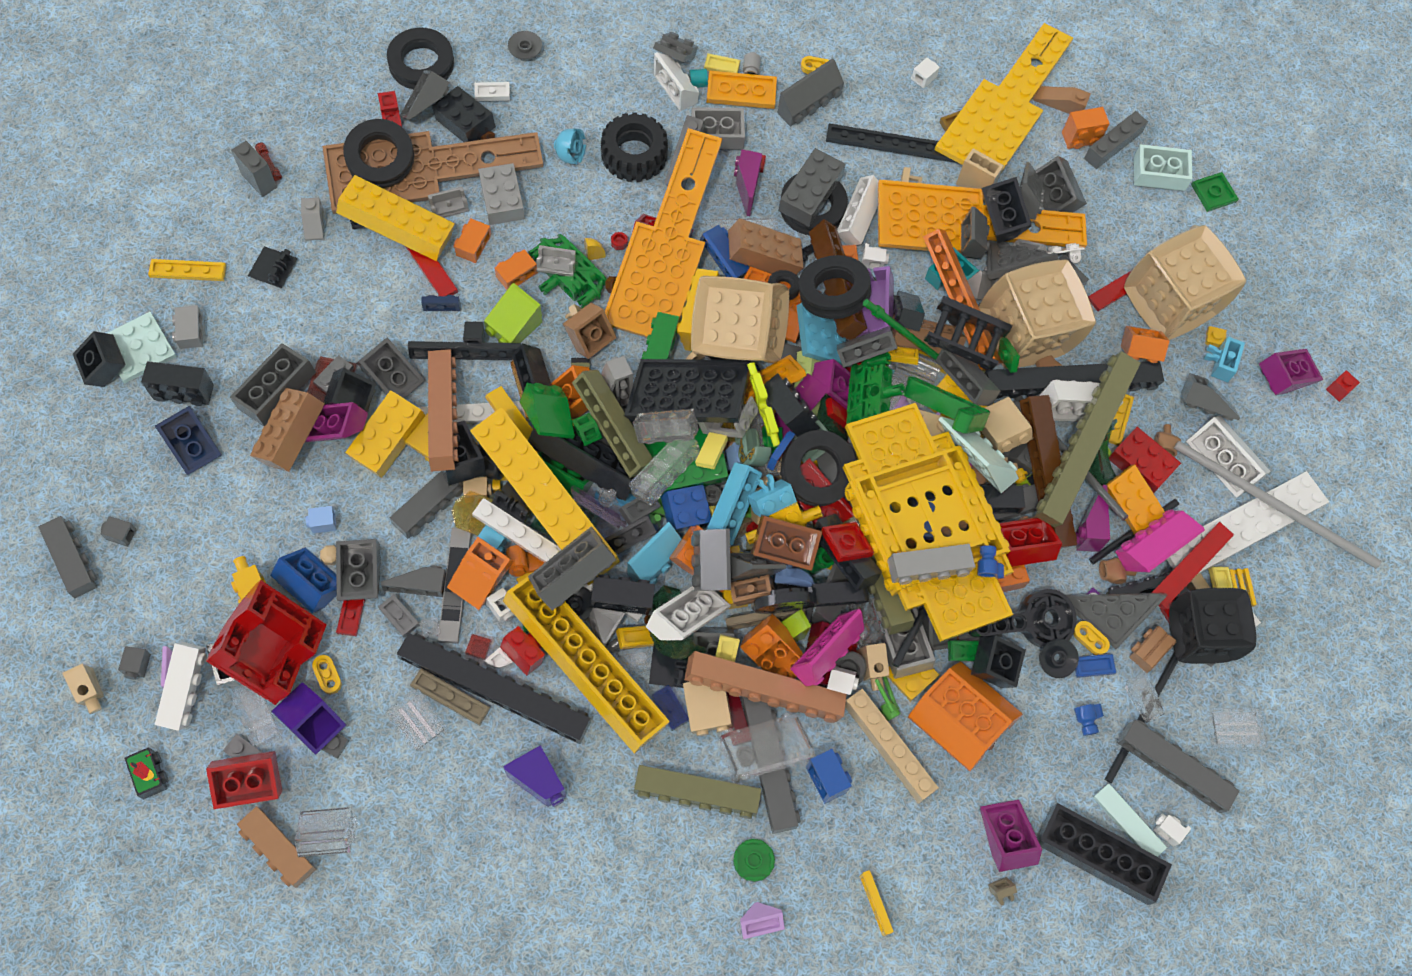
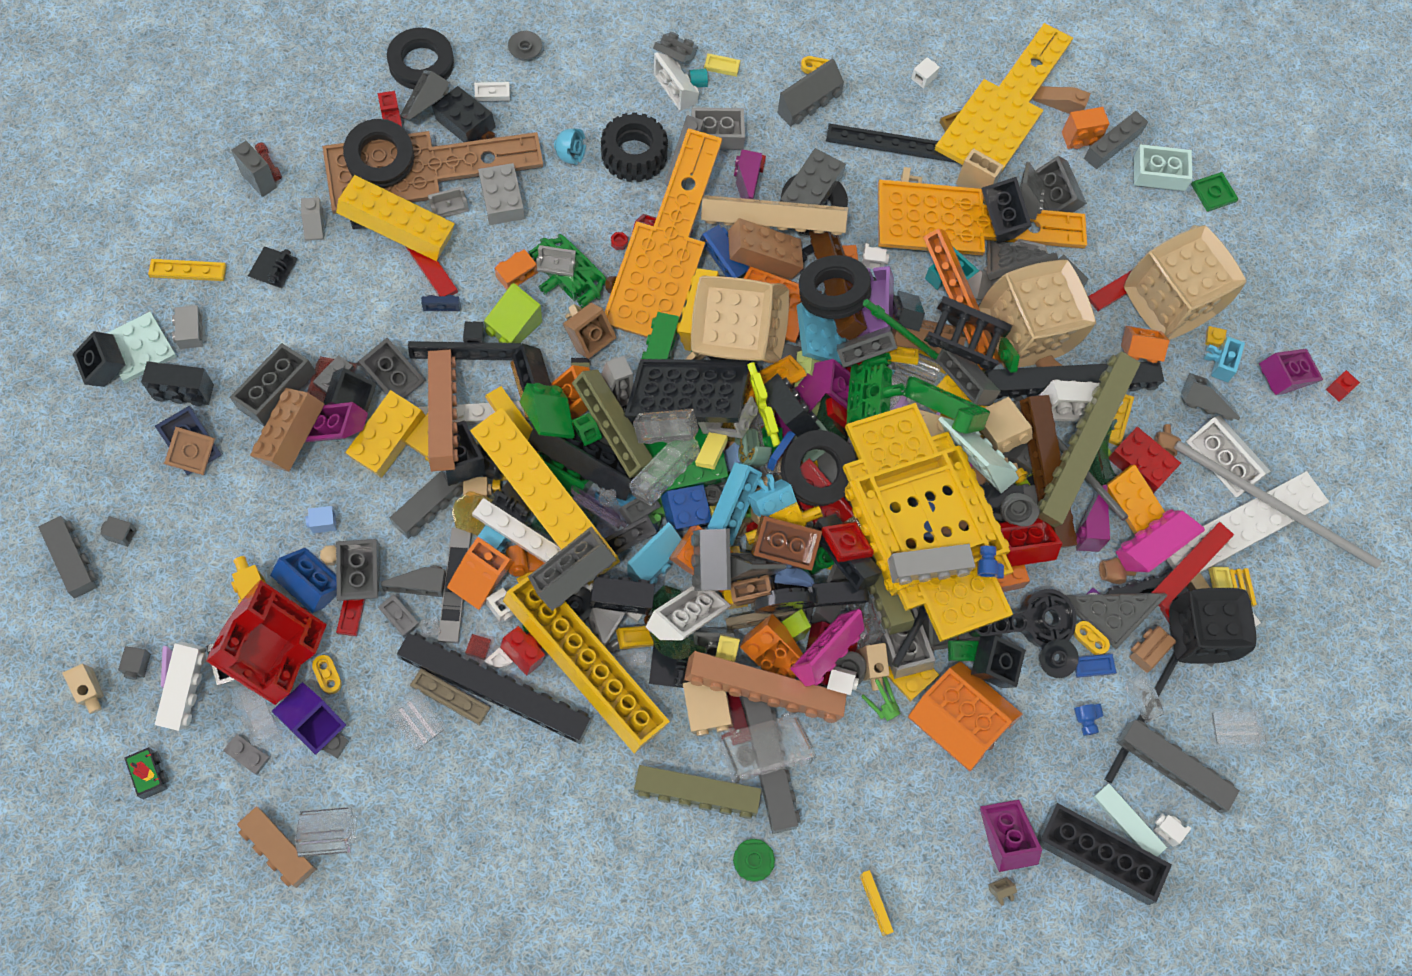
(189, 450): none -> medium nougat tile
(244, 780): red brick -> none
(472, 240): orange brick -> none
(537, 777): dark purple slope -> none
(594, 249): yellow brick -> none
(670, 707): clear blue plate -> none
(741, 89): light orange plate -> none
(751, 63): light grey brick -> none
(761, 920): lavender slope -> none
(775, 214): none -> tan brick
(789, 277): black tyre -> none
(829, 775): blue brick -> none
(859, 211): white brick -> none
(890, 746): tan brick -> none
(974, 234): dark grey slope -> none
(1019, 509): none -> dark grey hat
(1072, 250): white hinge -> none
(1125, 537): black piece -> none

